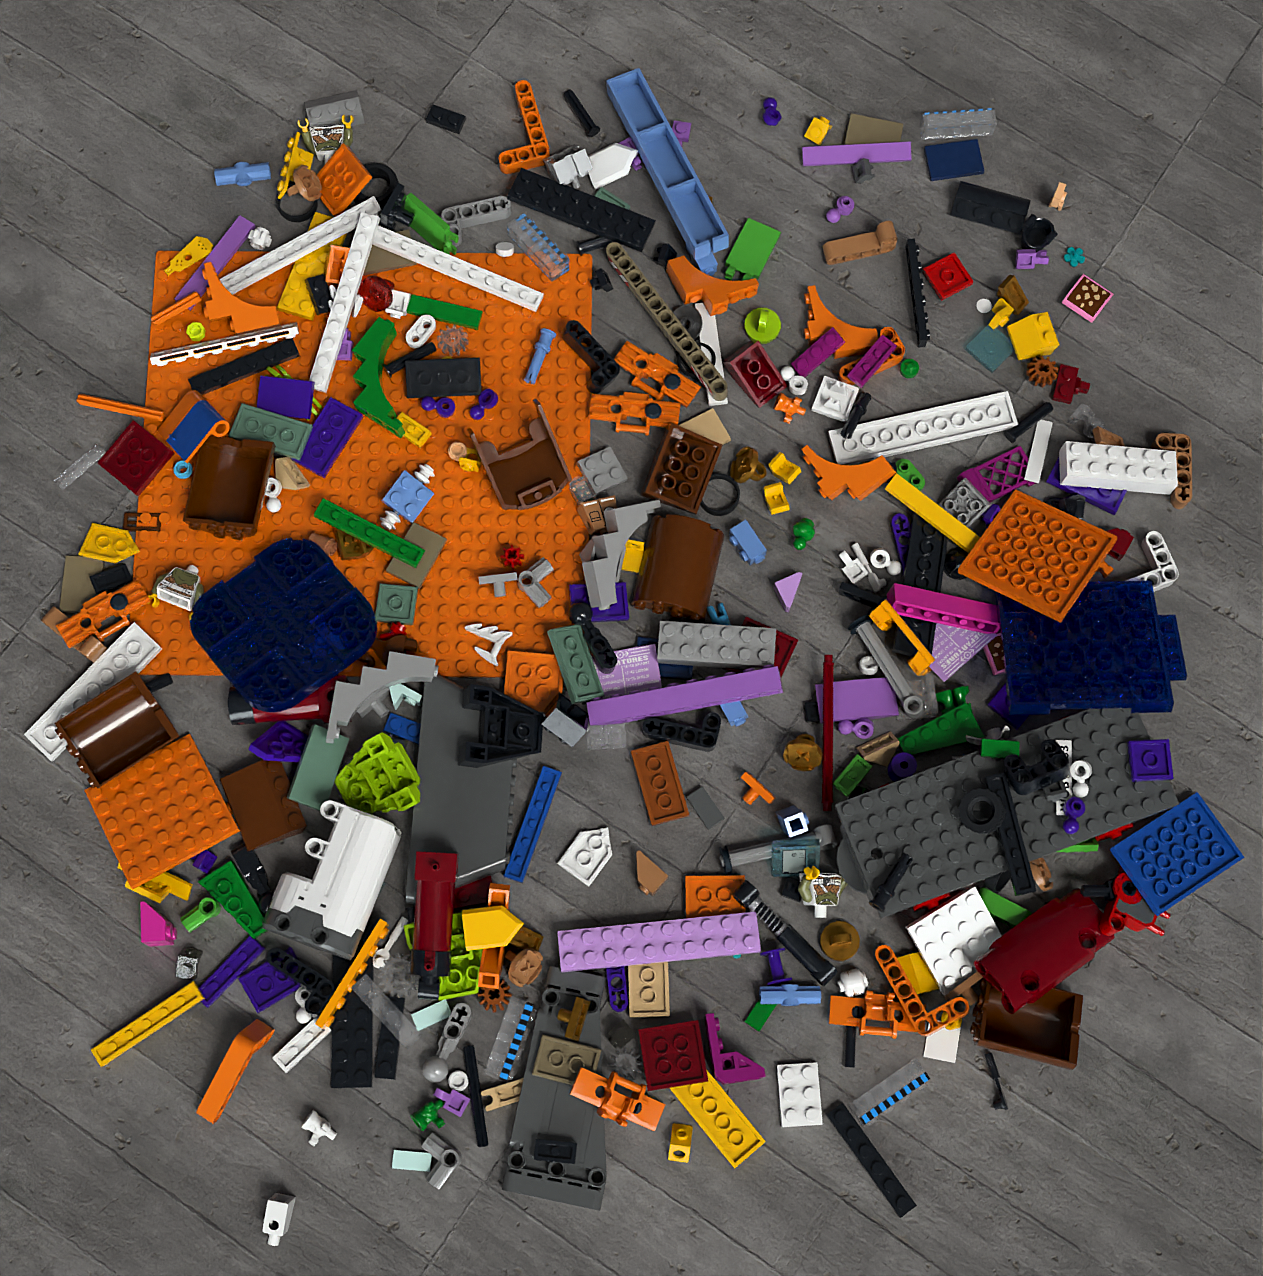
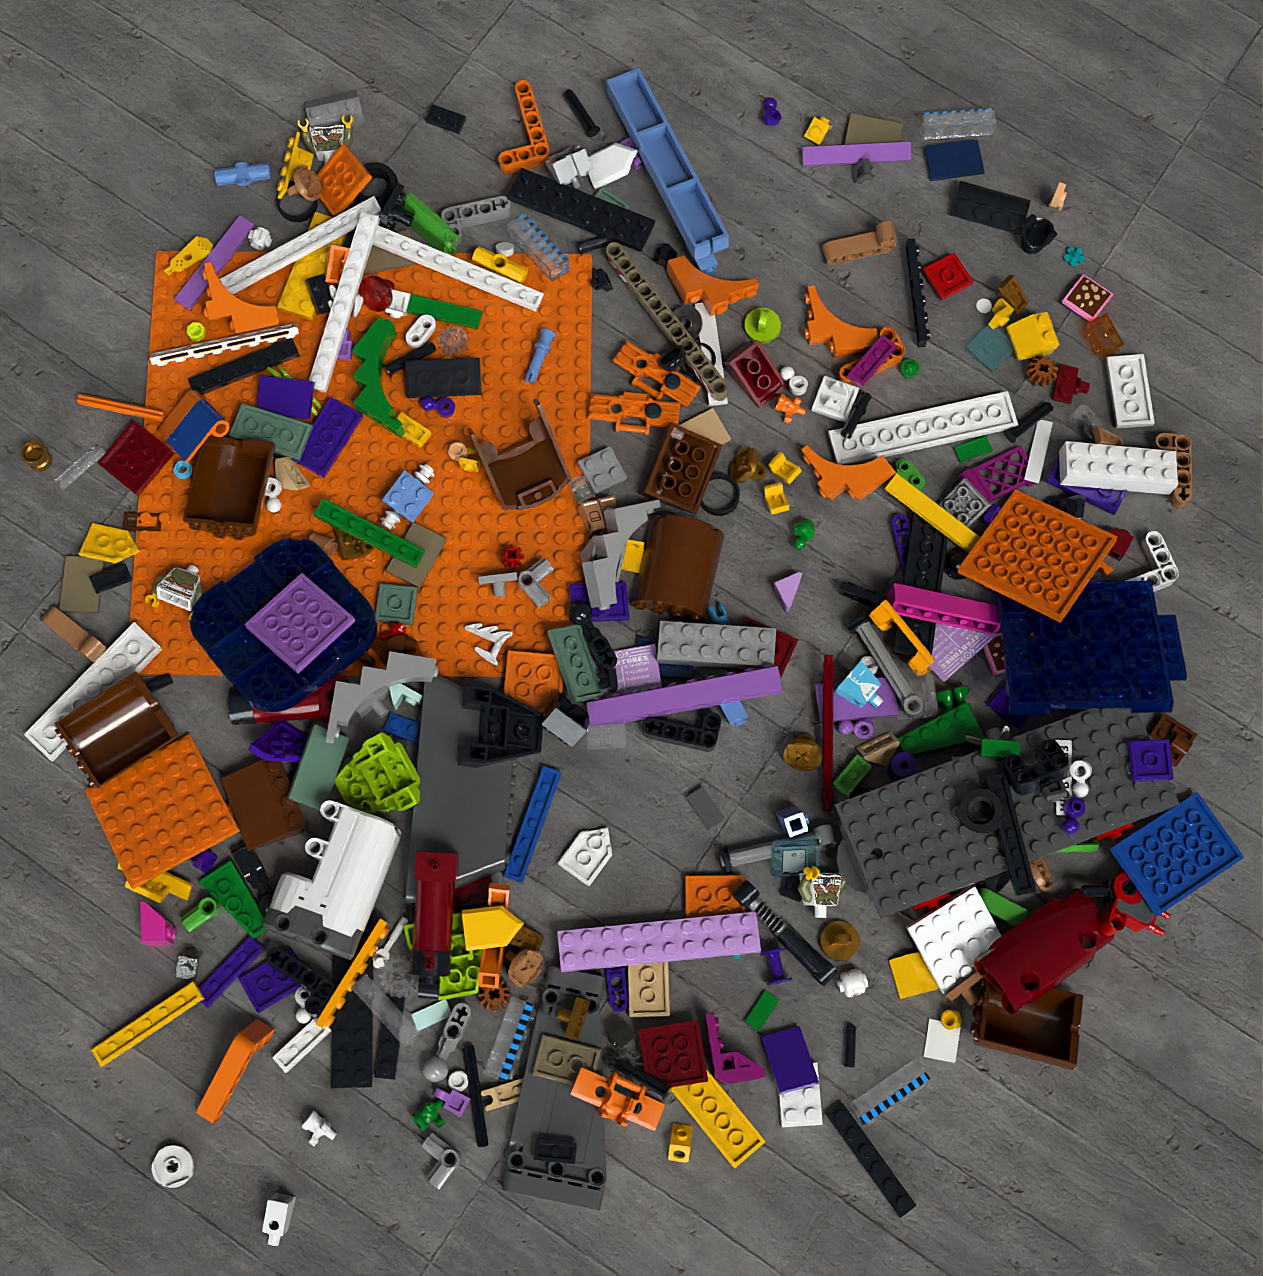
(36, 456): none -> pearl gold wheel
(100, 608): orange piece -> none
(168, 1177): none -> white plate
(176, 308): orange axle -> none
(300, 623): none -> medium lavender plate
(411, 1160): light aqua piece -> none
(487, 400): dark purple plate -> none
(509, 269): none -> yellow piece
(588, 353): black beam -> none
(611, 680): none -> black tile
(643, 1079): none -> black axle
(649, 875): medium nougat slope -> none
(660, 783): dark orange plate -> none
(673, 359): none -> black piece
(681, 131): medium lavender plate -> none
(747, 542): medium blue brick -> none
(751, 250): bright green tile -> none
(756, 790): orange tile -> none
(789, 1060): none -> dark purple tile
(790, 995): medium blue piece -> none
(811, 712): black tile -> none
(818, 352): magenta plate -> none
(834, 214): medium lavender plate -> none
(854, 569): white plate -> none
(860, 687): none -> medium azure torso
(876, 583): white piece -> none
(879, 1007): orange piece -> none
(886, 890): black pin -> none
(893, 567): white plate -> none
(912, 997): orange beam -> none
(973, 449): none -> green piece
(1000, 1103): black piece -> none
(1028, 258): medium lavender plate -> none
(1097, 344): none -> clear orange window
(1129, 391): none -> white plate
(1179, 736): none -> reddish brown plate

